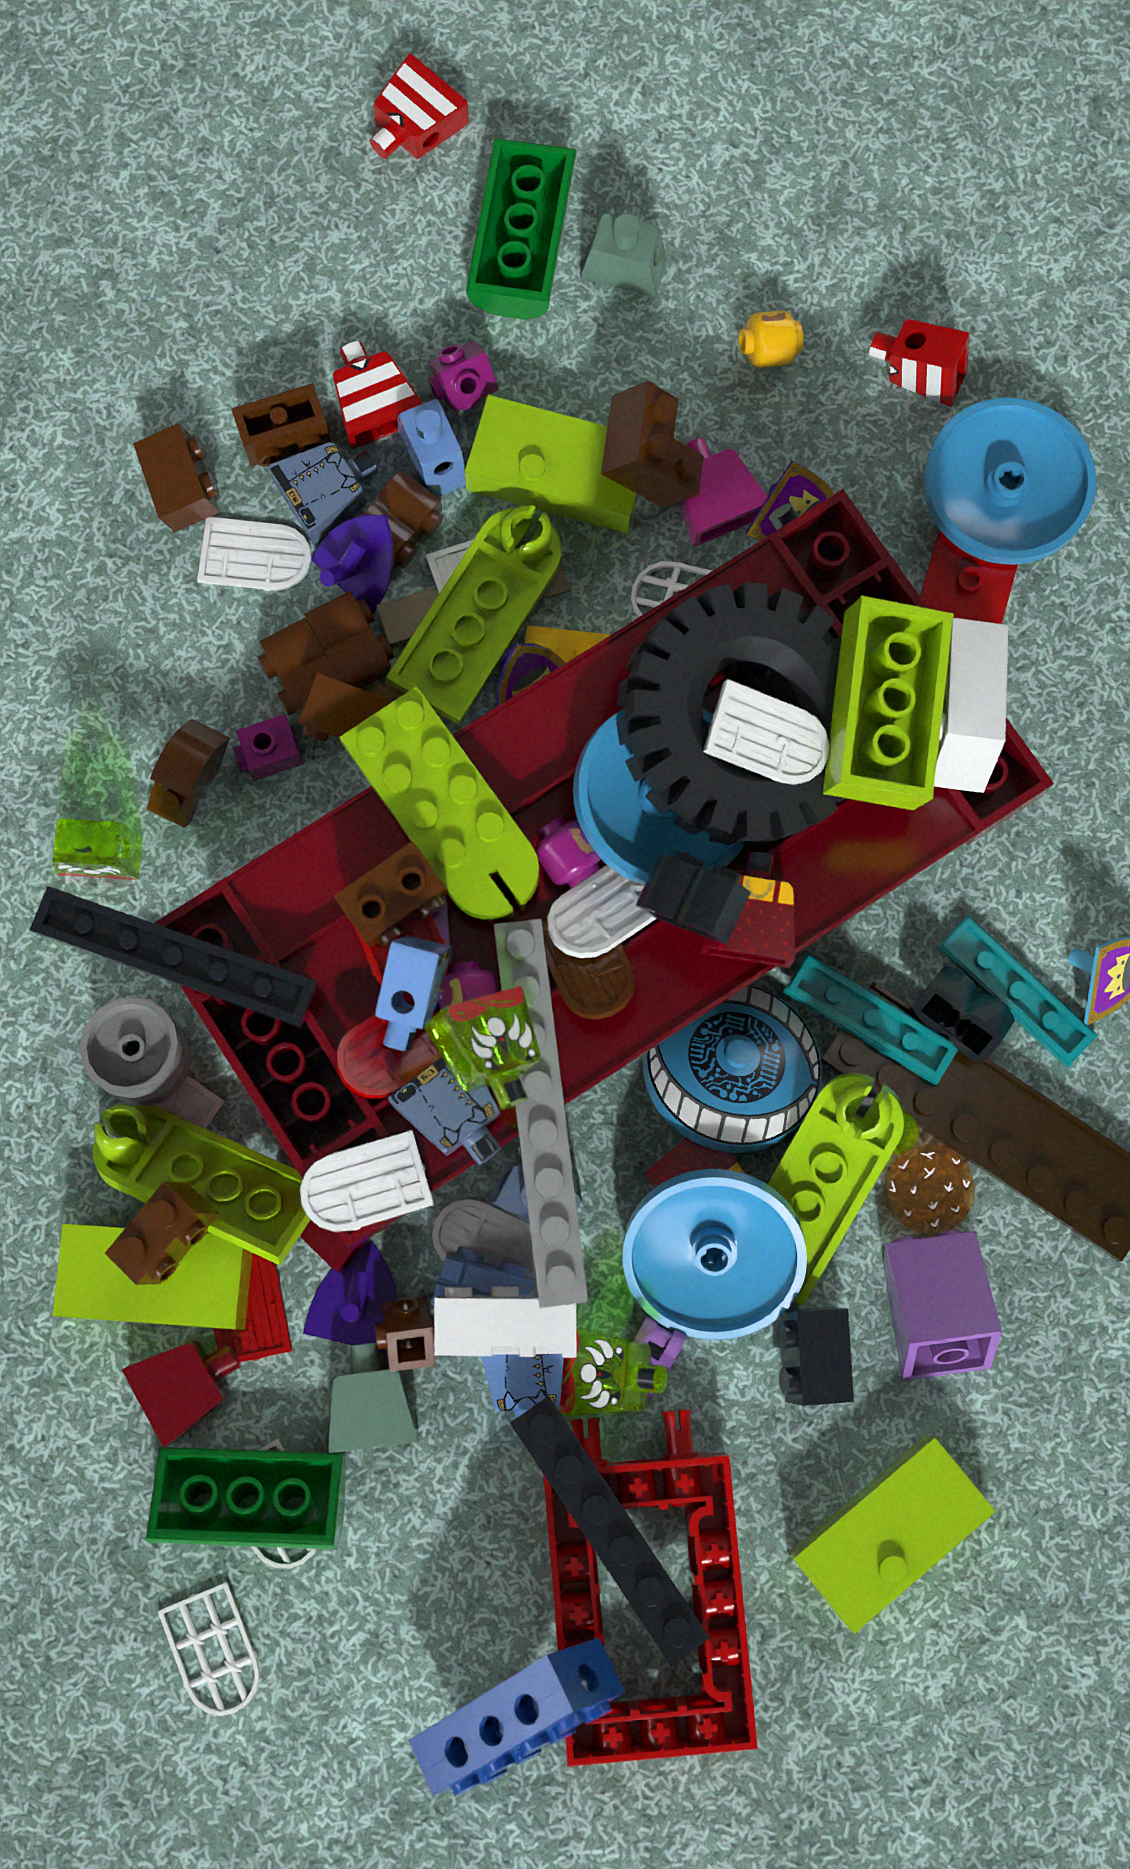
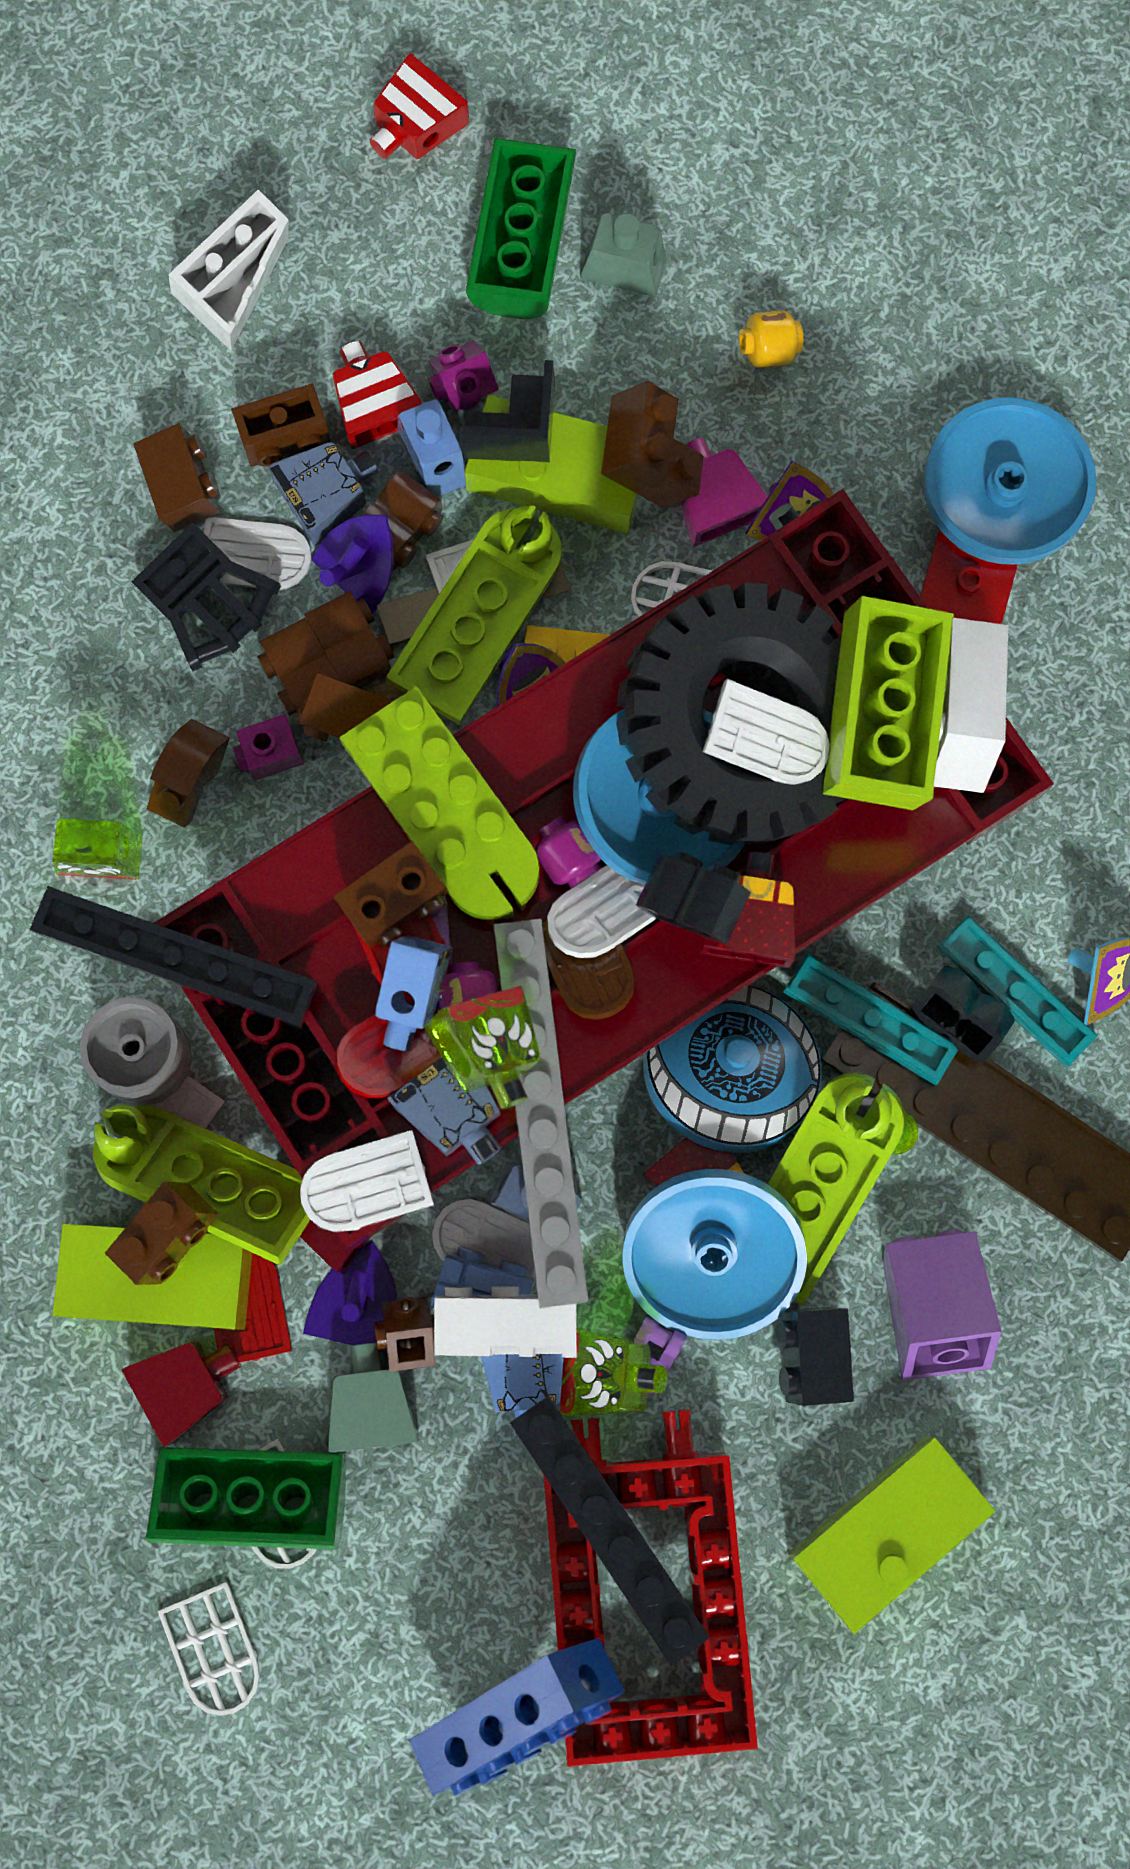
(184, 575): none -> black plate
(232, 267): none -> white wedge
(522, 432): none -> black panel
(925, 359): red torso -> none
(929, 1189): clear orange tile -> none

